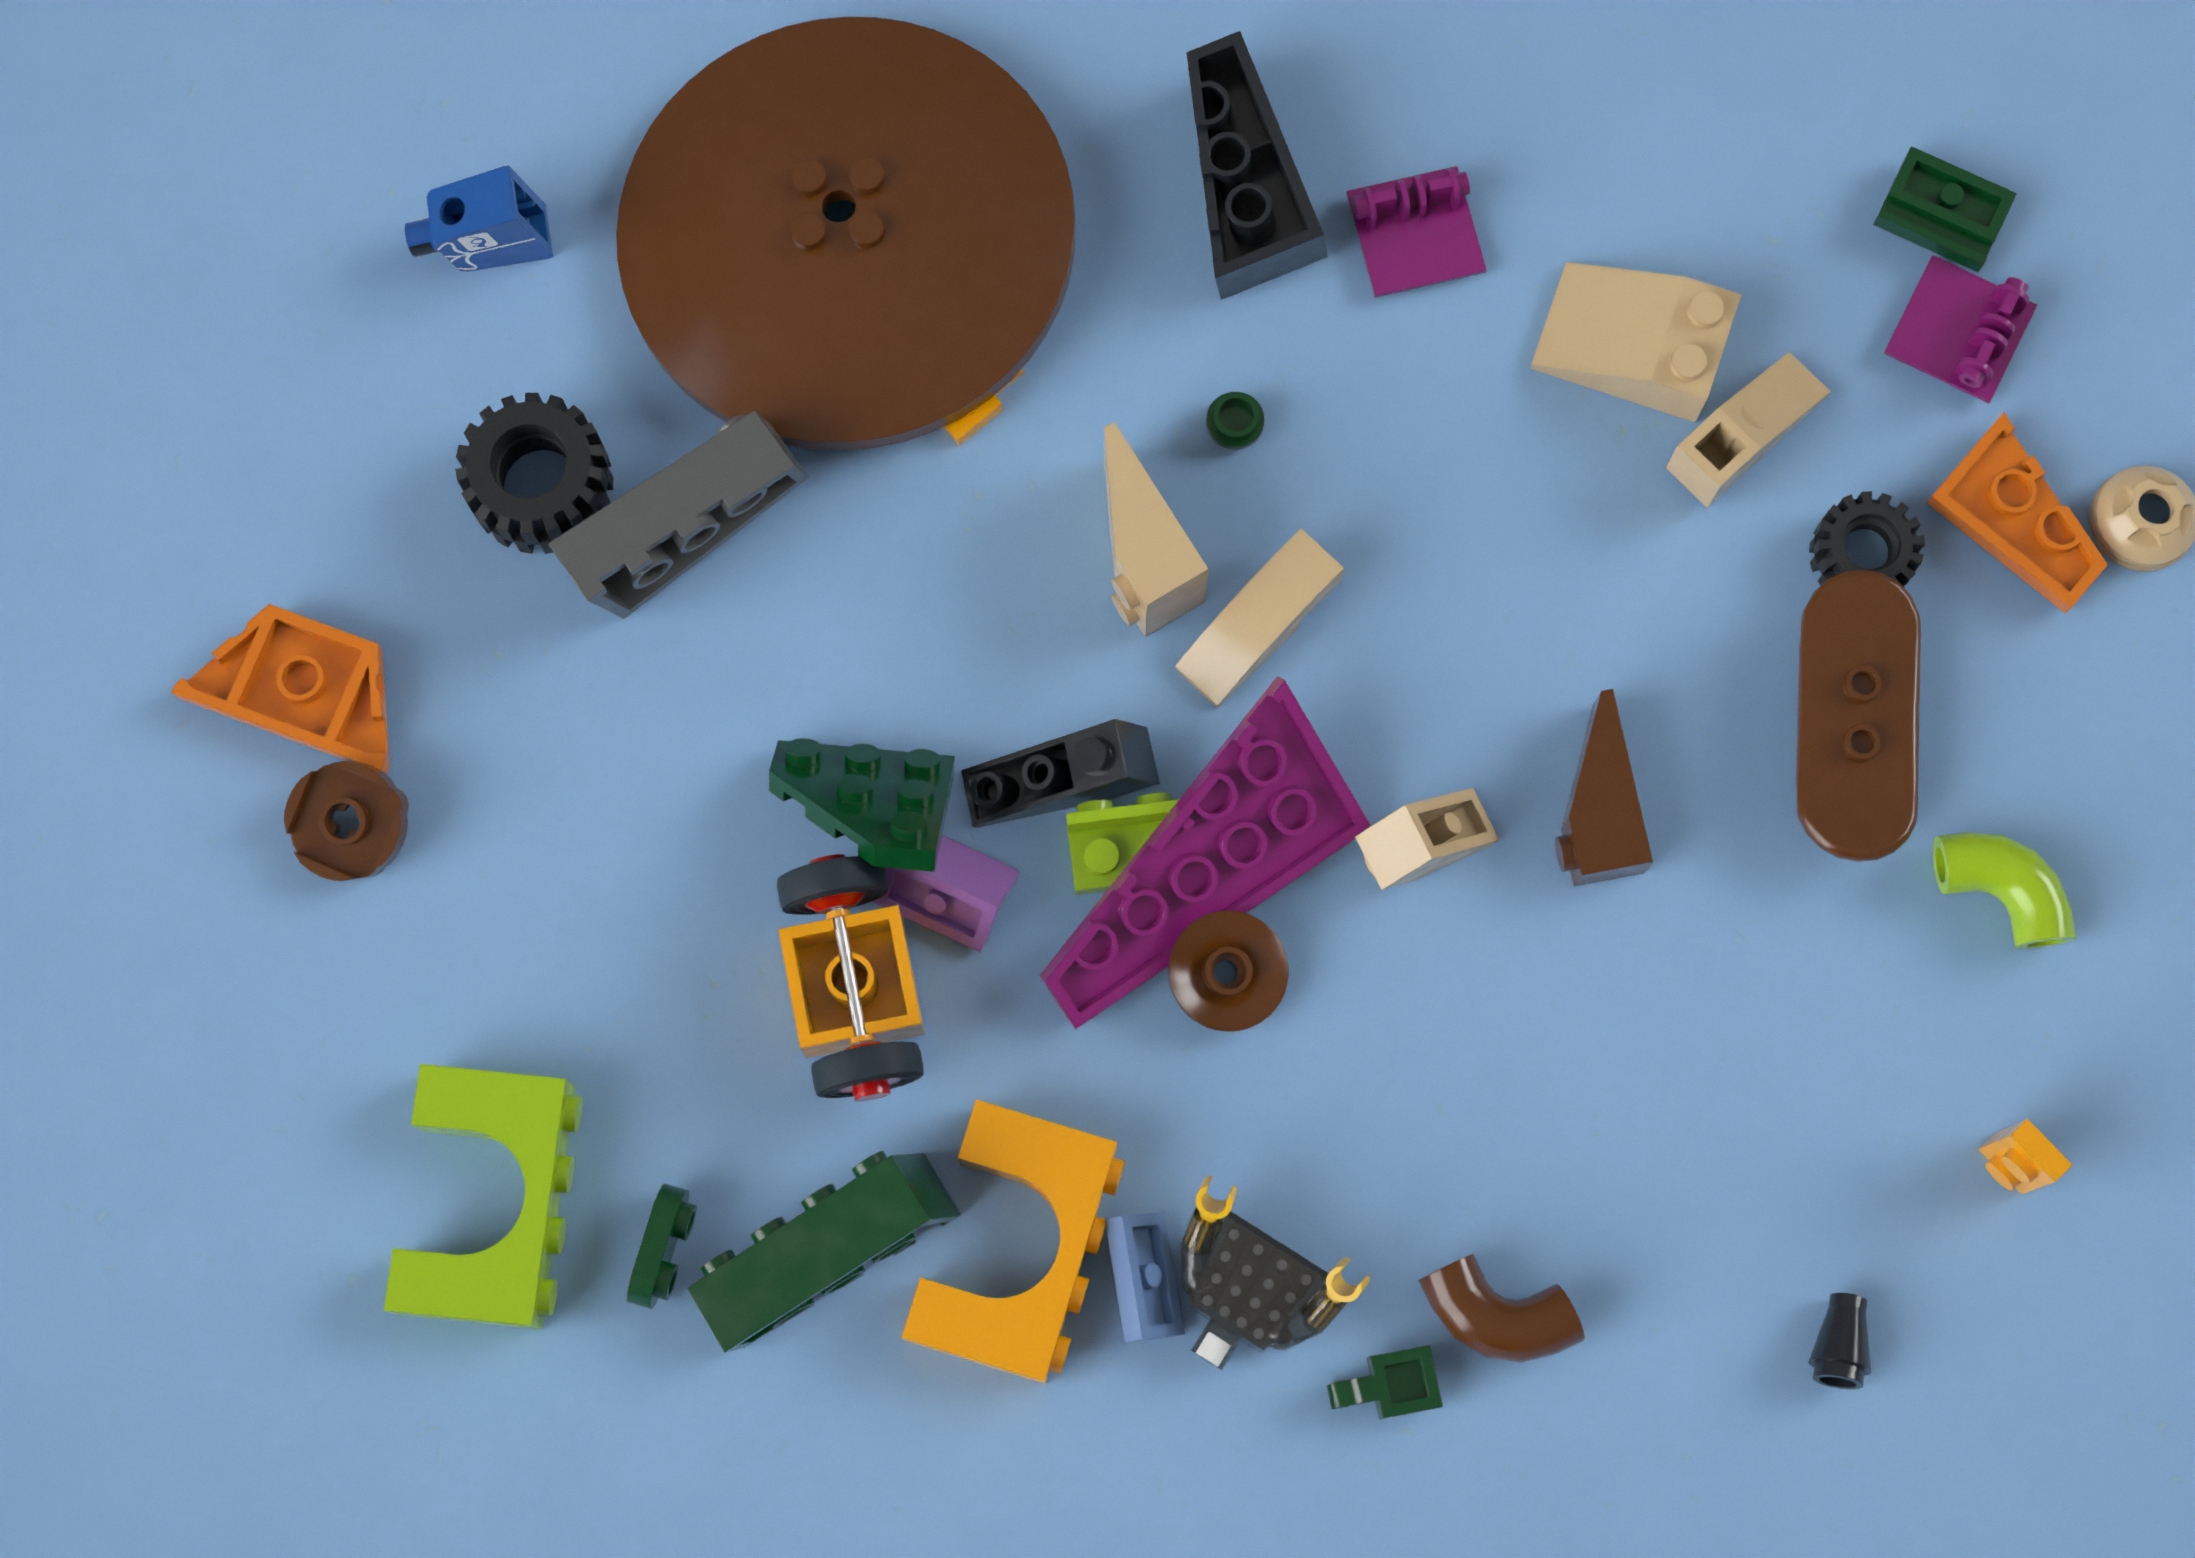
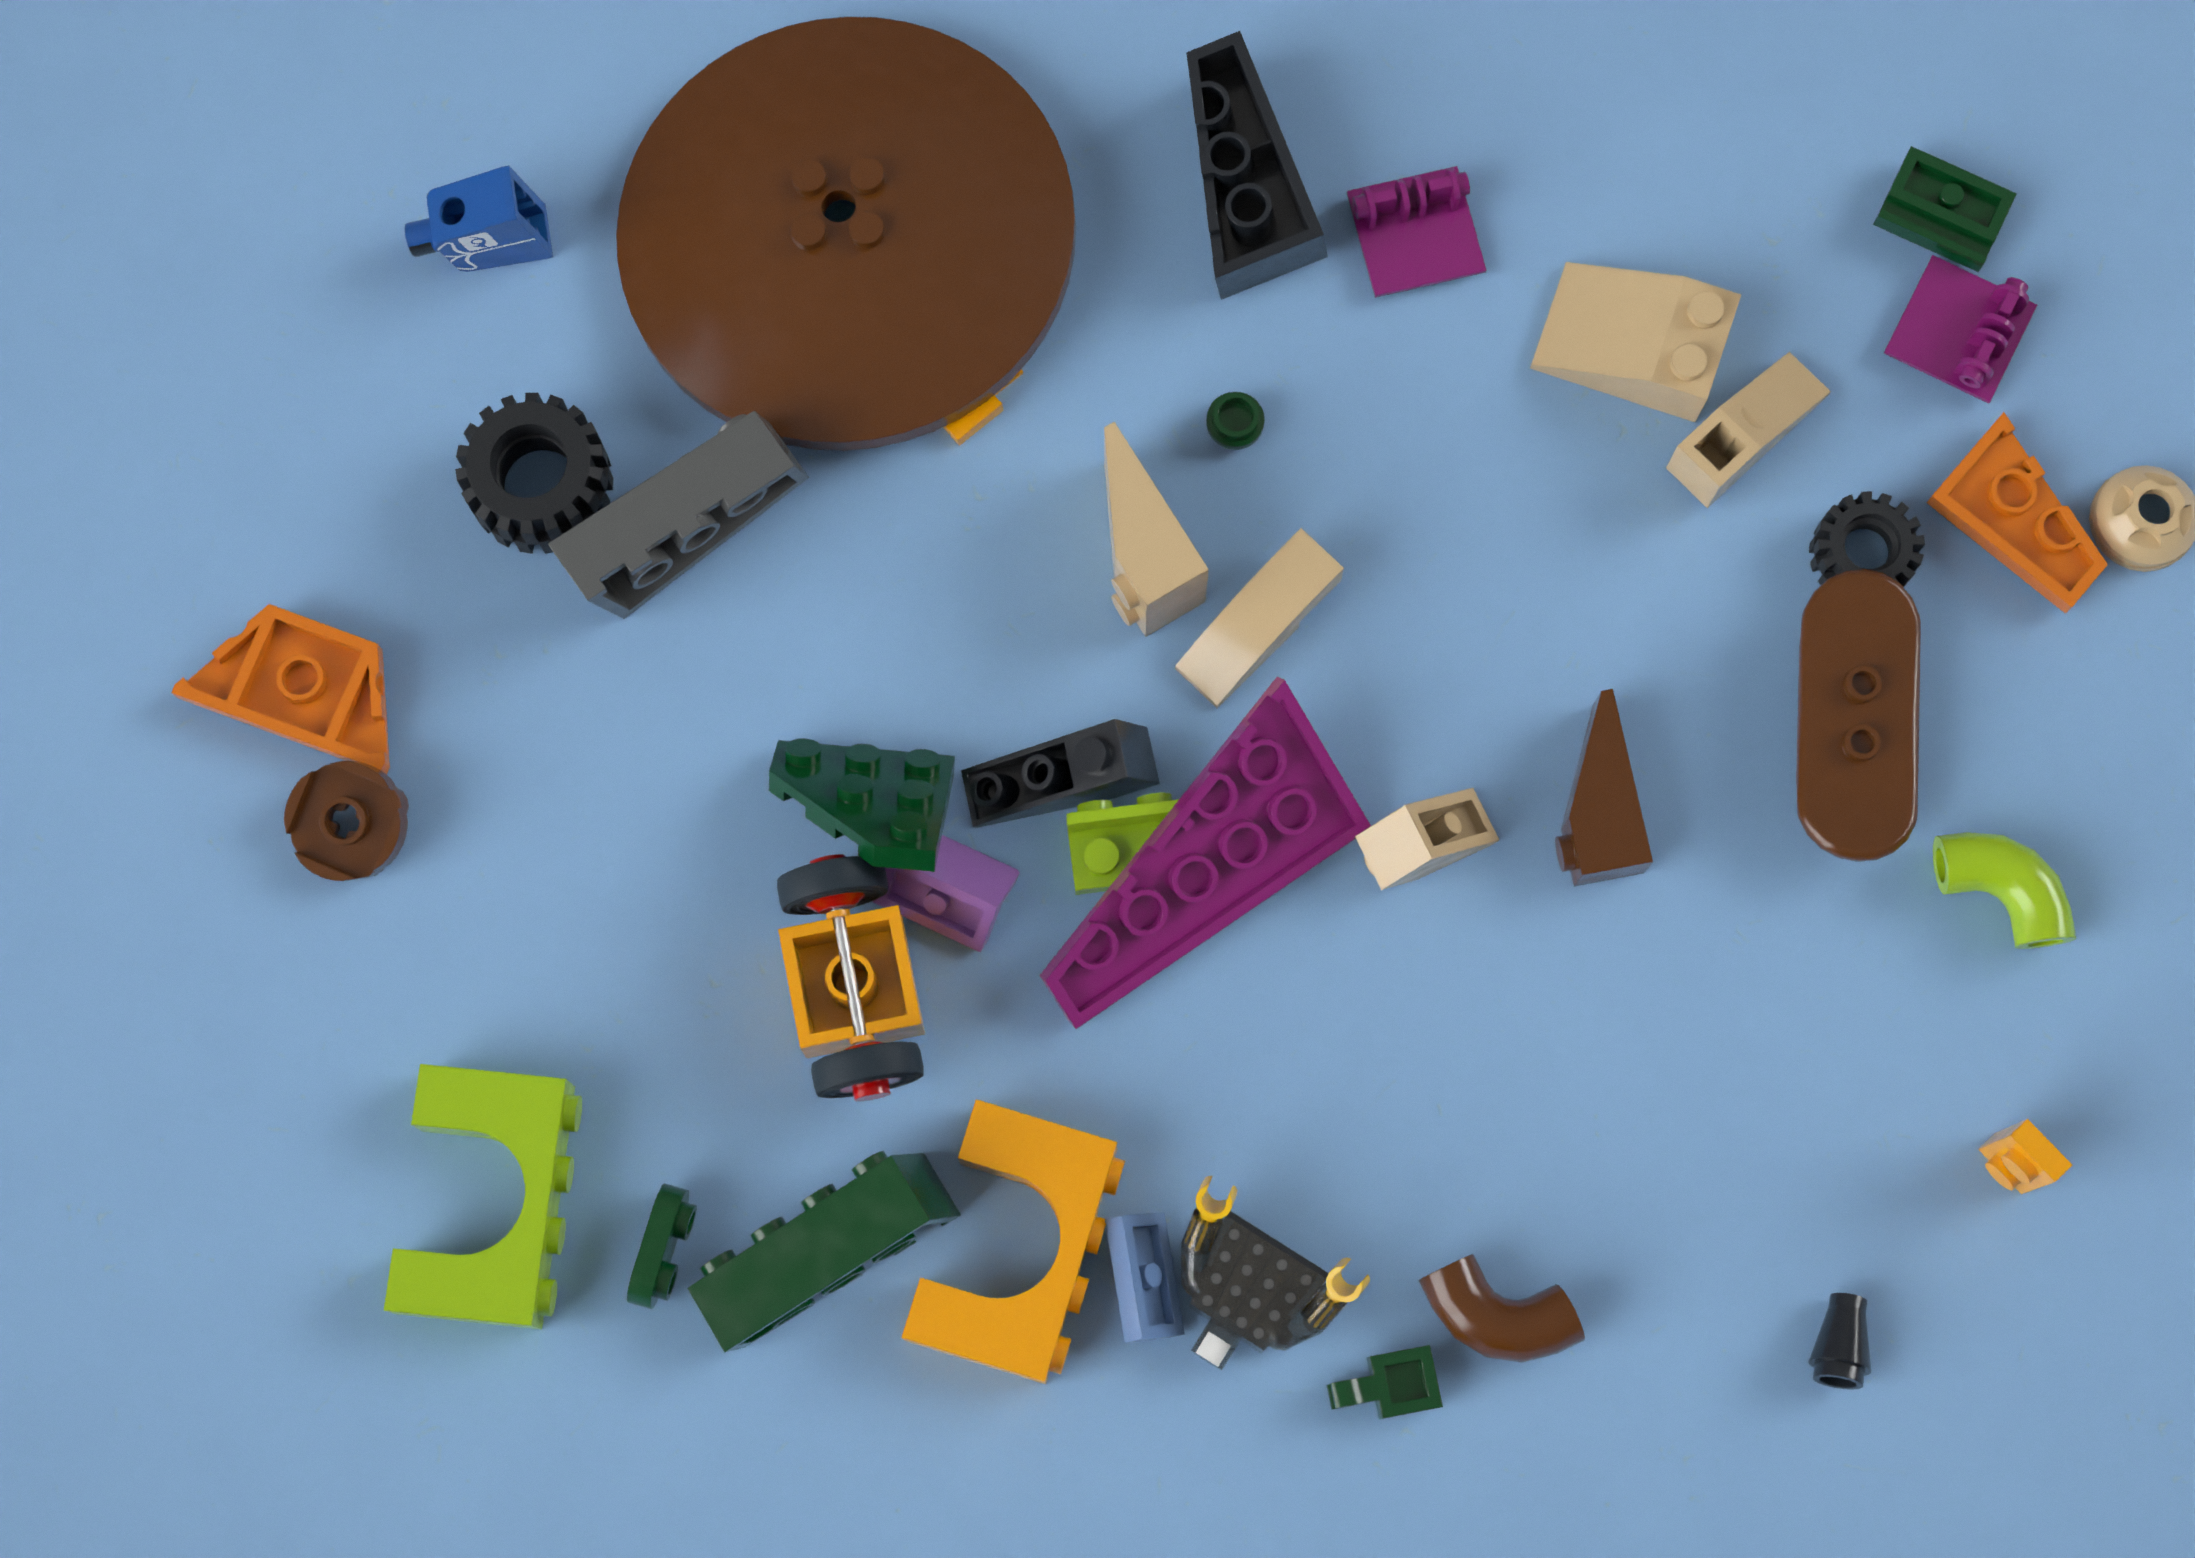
(1258, 967): reddish brown dish -> none

